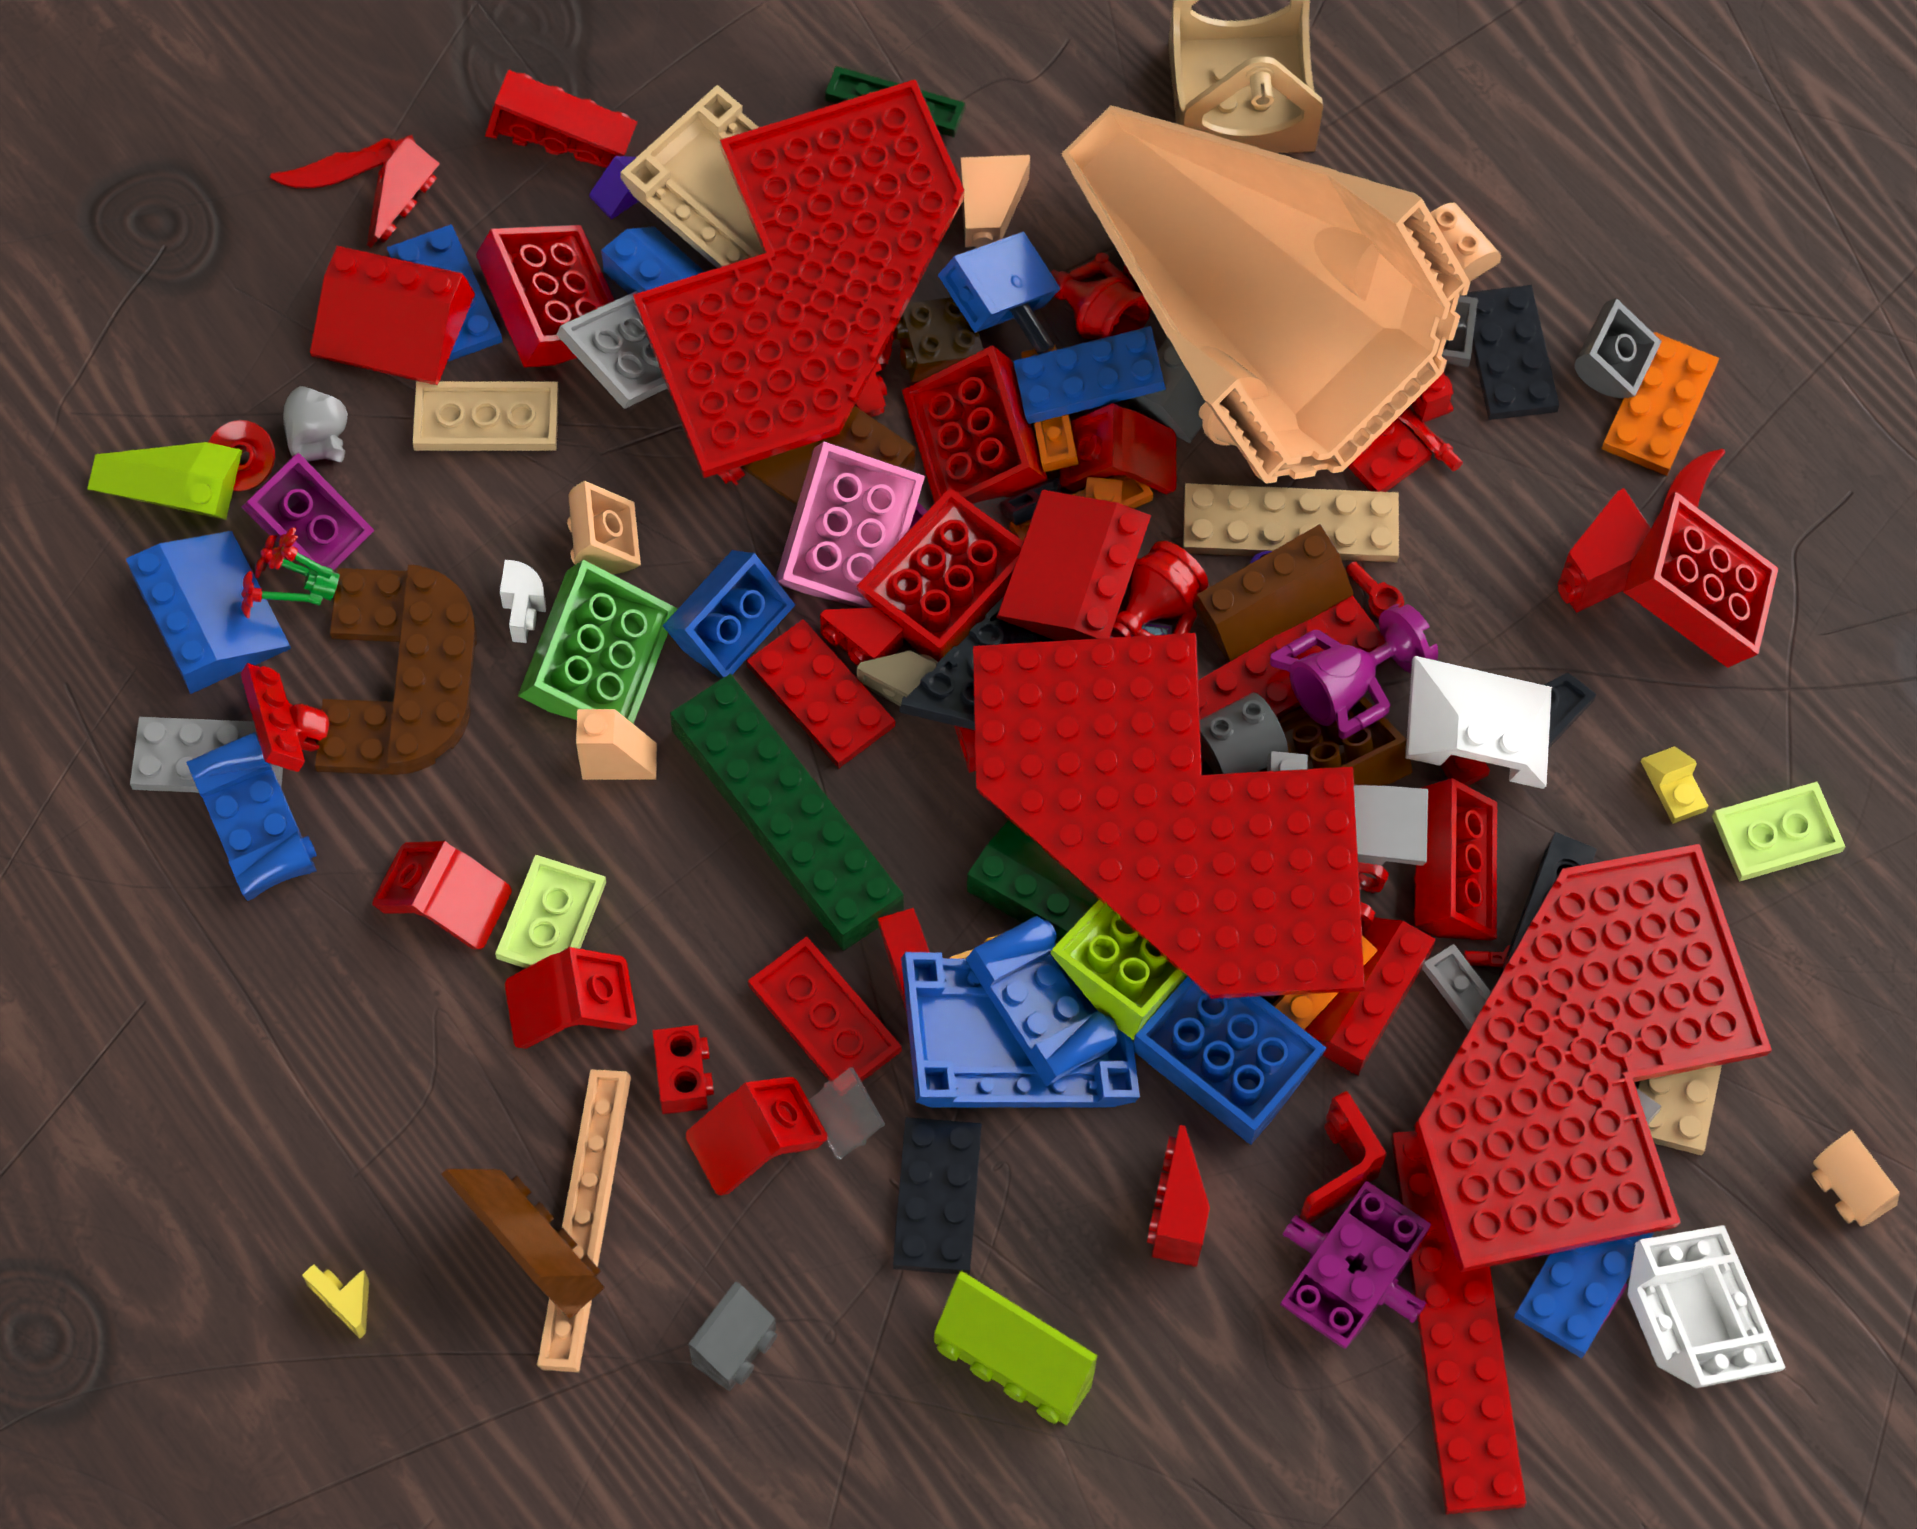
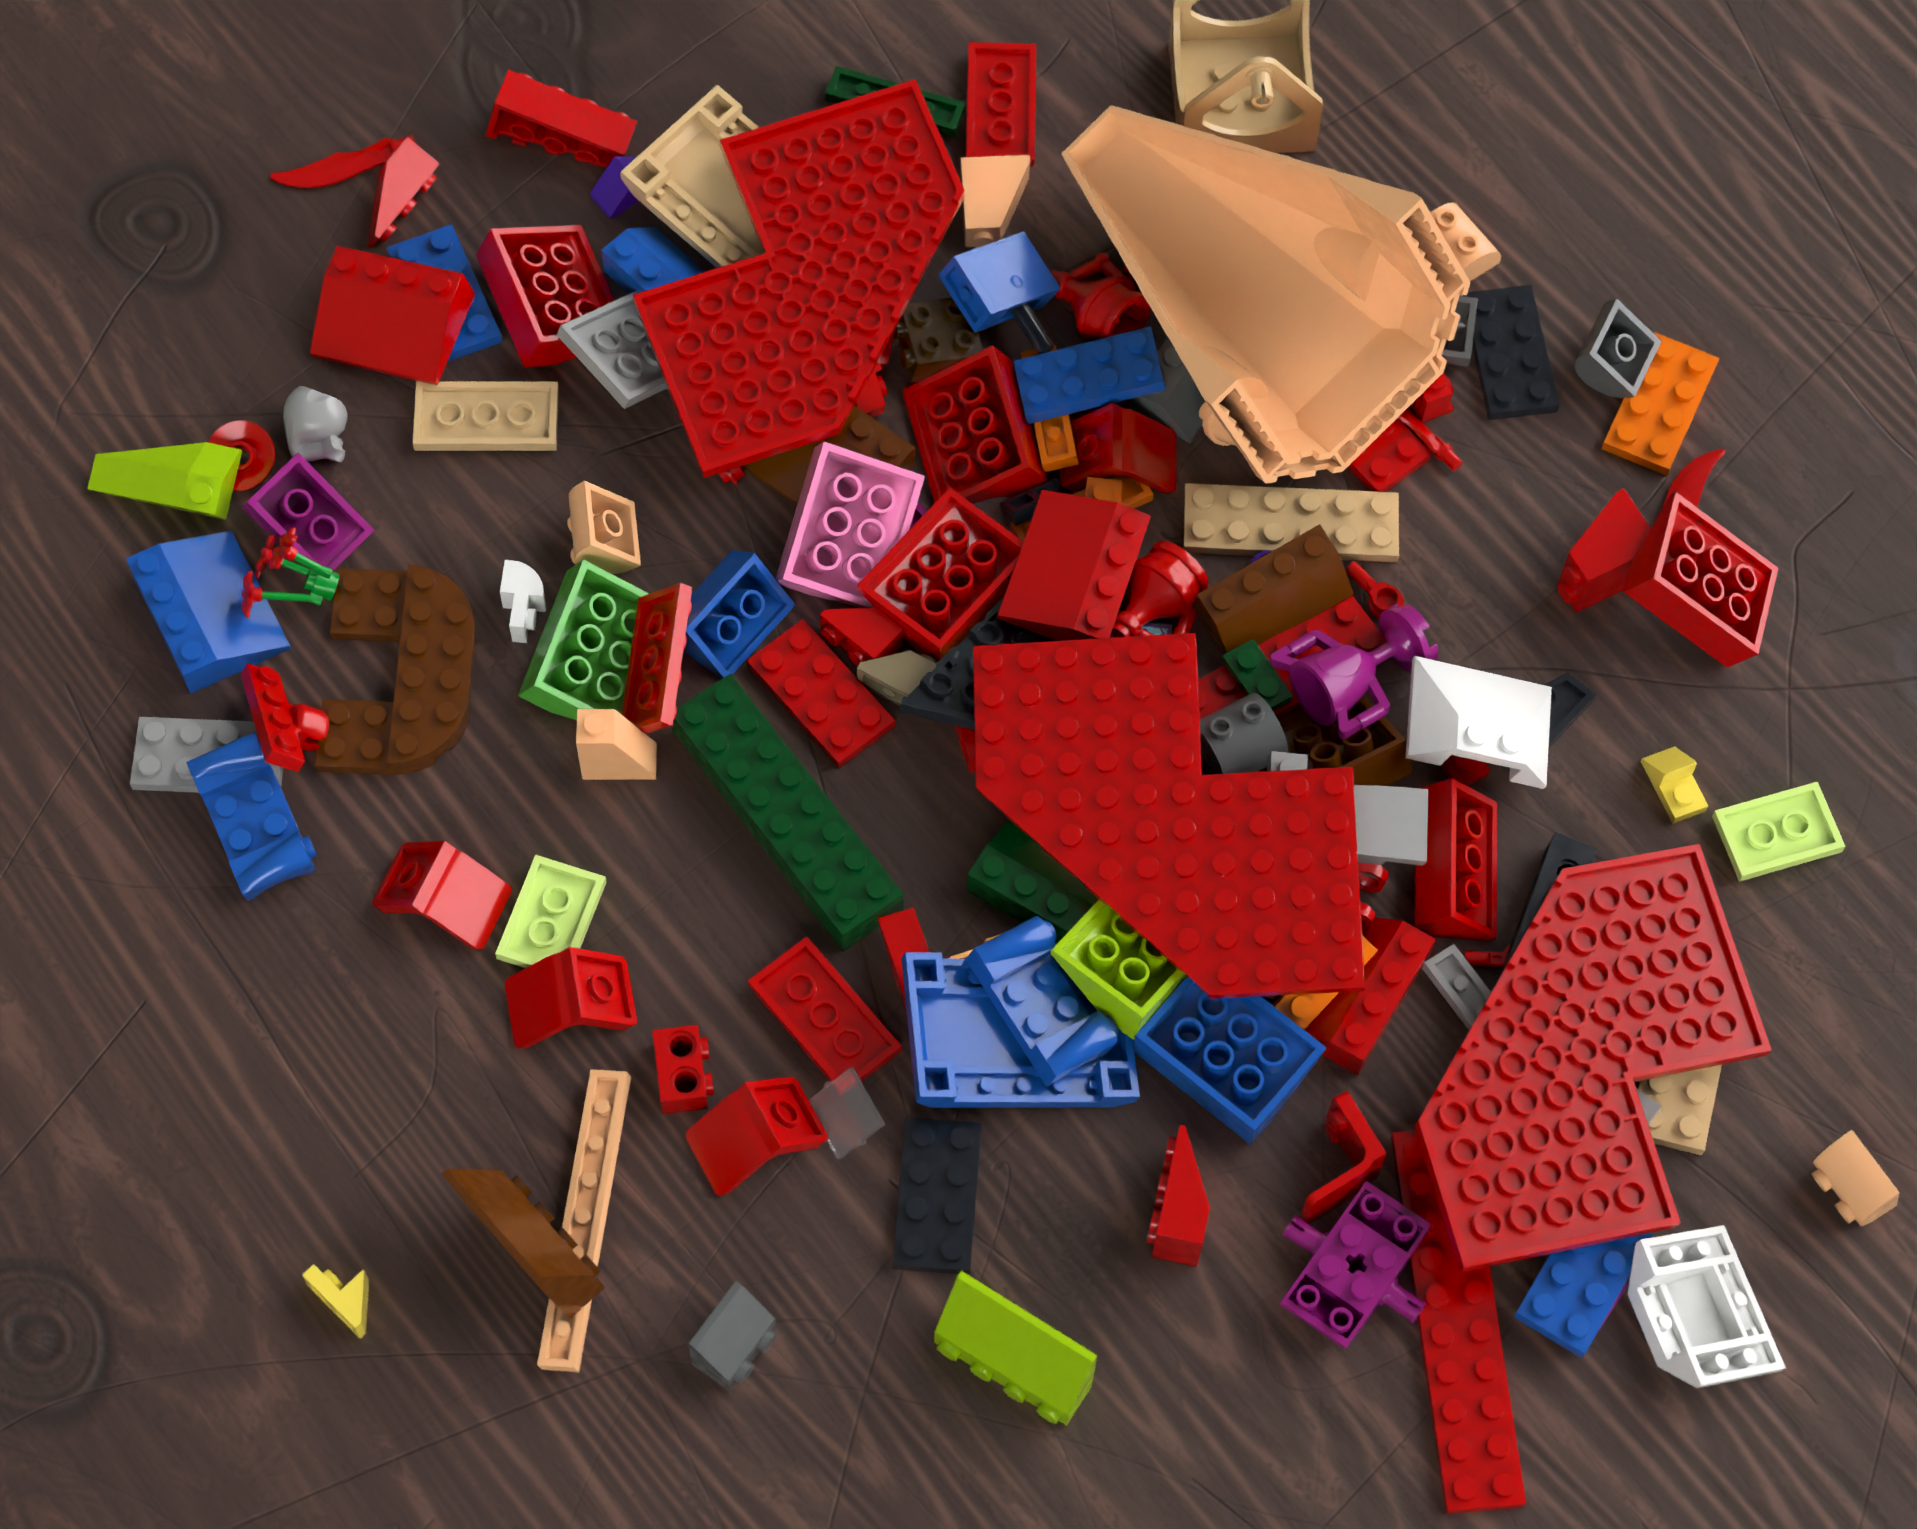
(657, 658): none -> red plate
(1001, 100): none -> red plate
(1255, 674): none -> dark green plate

